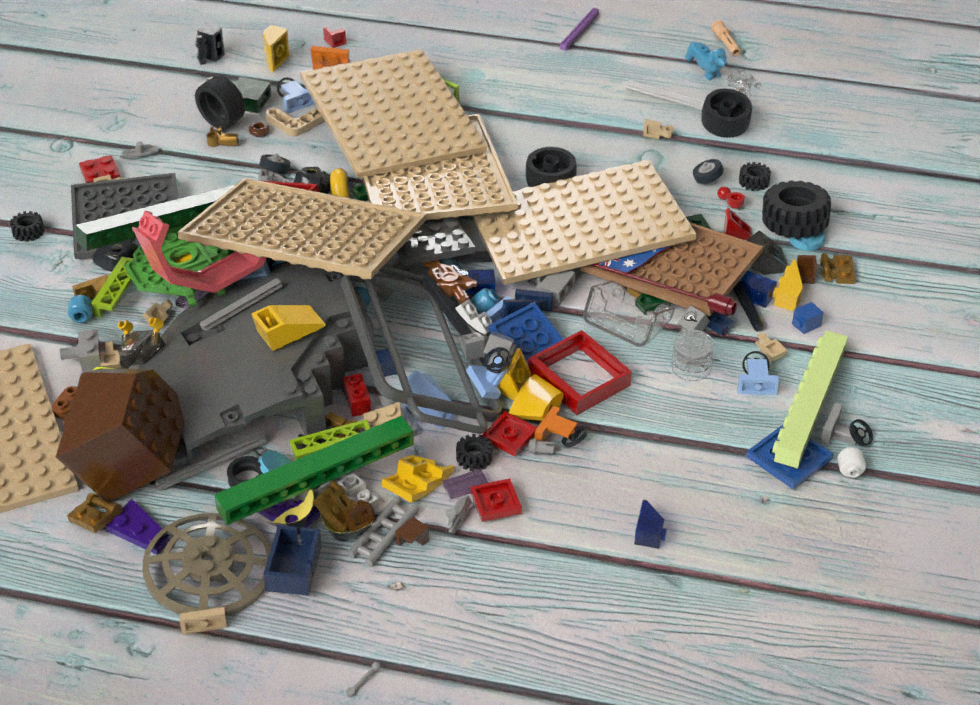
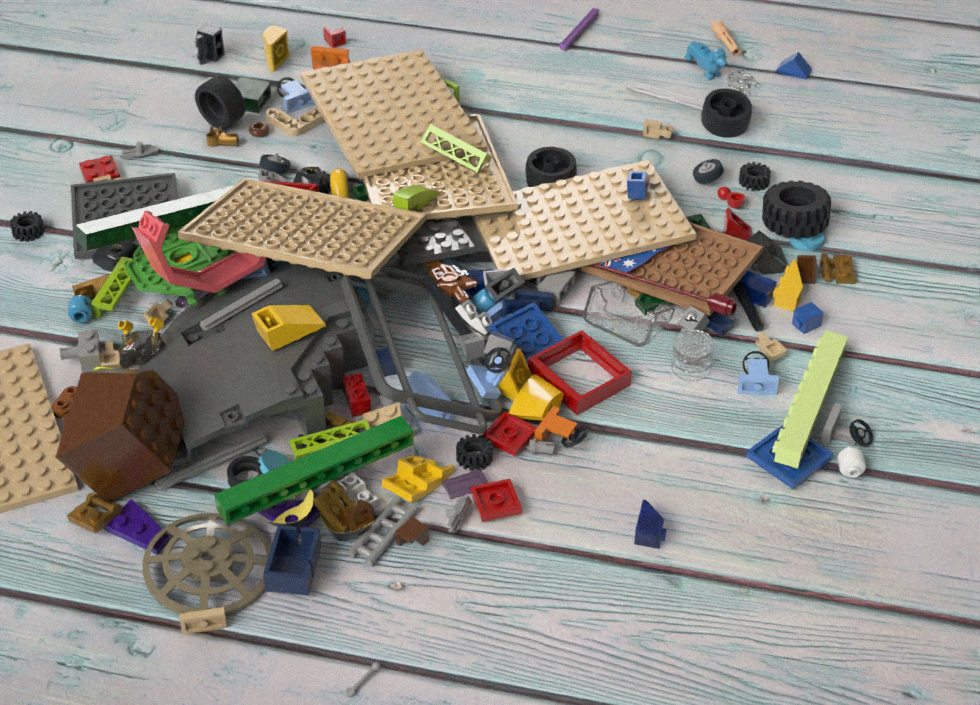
(413, 197): none -> lime slope
(460, 145): none -> fence
(502, 282): none -> dark grey slope
(637, 184): none -> blue slope
(795, 66): none -> blue slope

